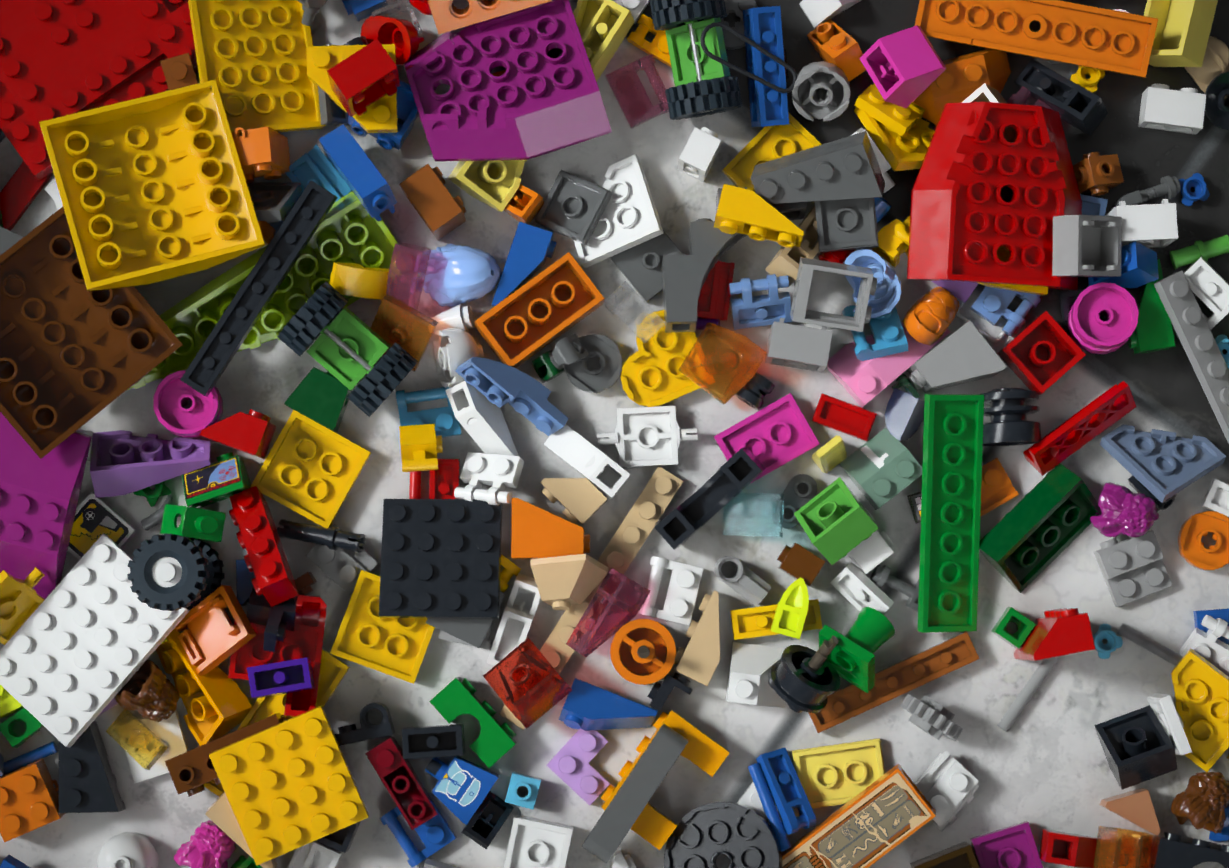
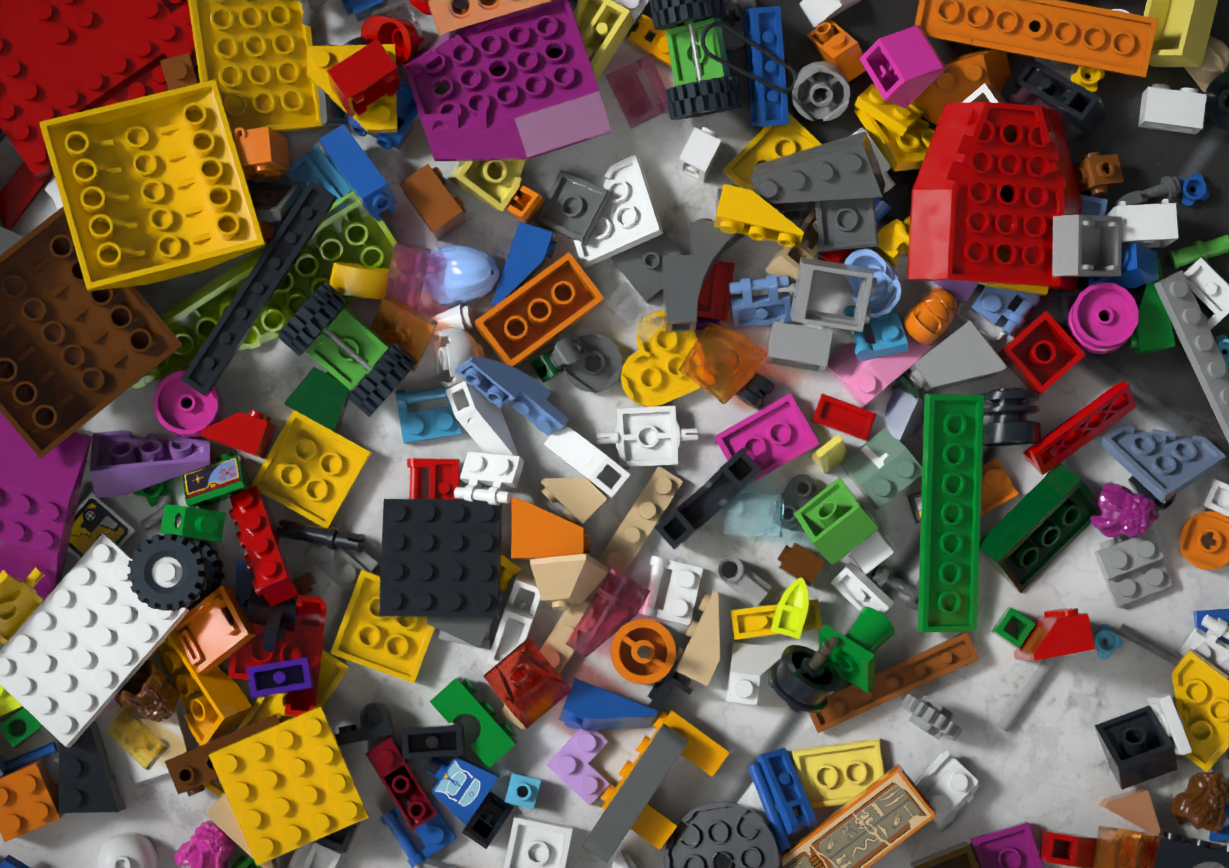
(419, 447): yellow brick -> none

